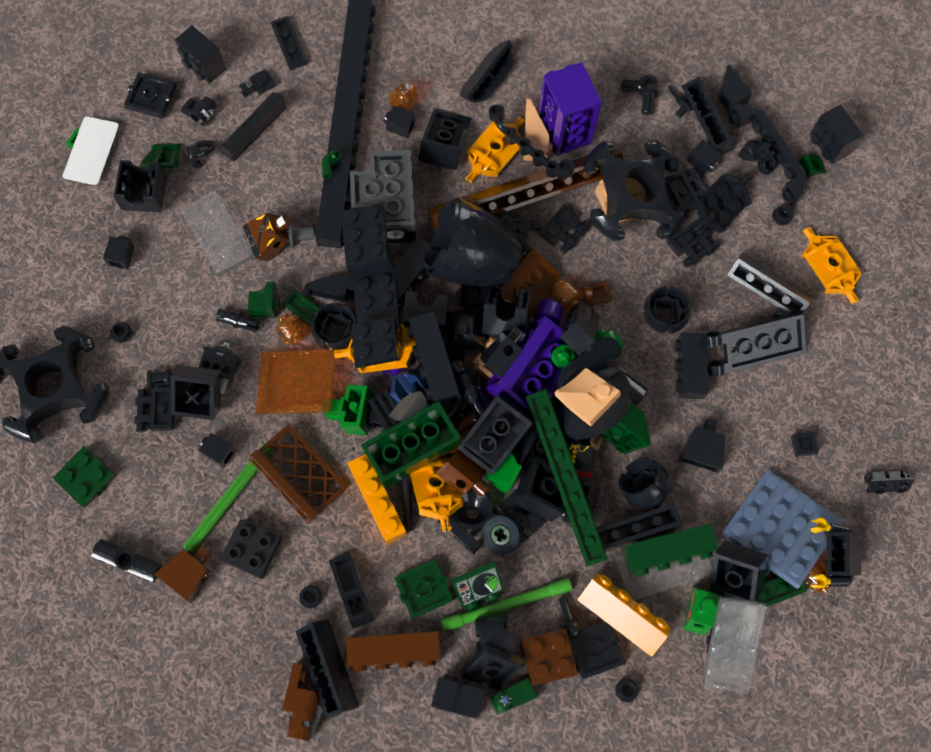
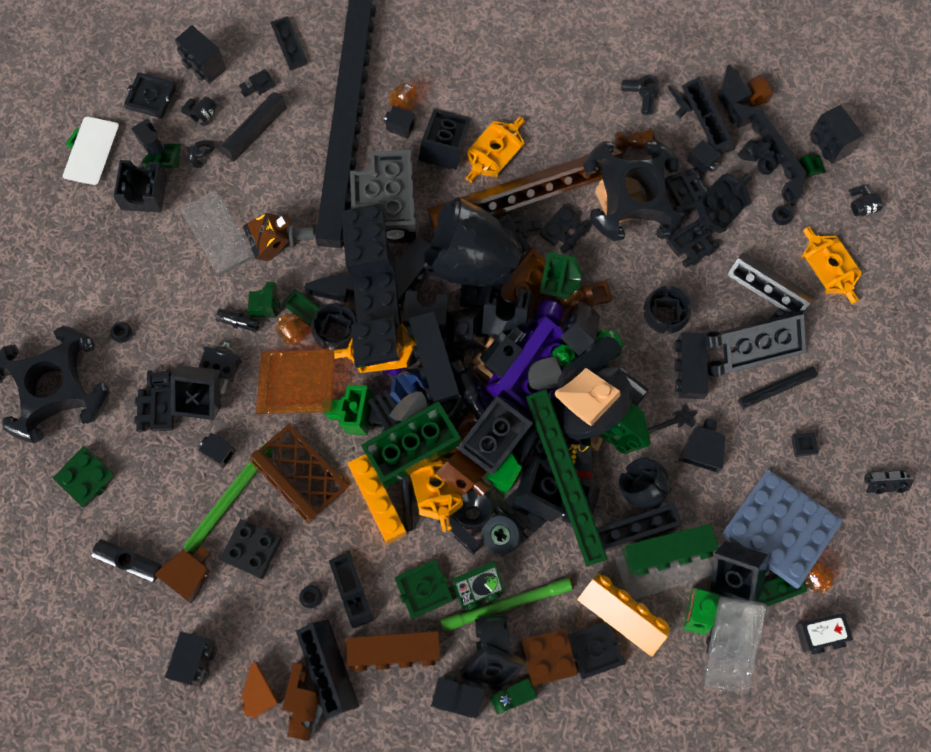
(118, 252): black brick -> none
(148, 137): none -> black leg
(191, 659): none -> black brick
(257, 693): none -> dark orange slope
(330, 161): dark green arm -> none
(488, 73): black brick -> none
(536, 131): light nougat slope -> none
(544, 374): none -> dark grey brick
(560, 270): none -> dark green slope
(562, 170): black bar -> none
(569, 108): dark purple brick -> none
(573, 627): black bar -> none
(632, 685): black plate -> none
(634, 140): none -> reddish brown animal
(682, 418): none -> black piece
(760, 91): none -> reddish brown brick
(778, 387): none -> black axle
(823, 633): none -> brick
(842, 555): black torso -> none
(867, 204): none -> black piece

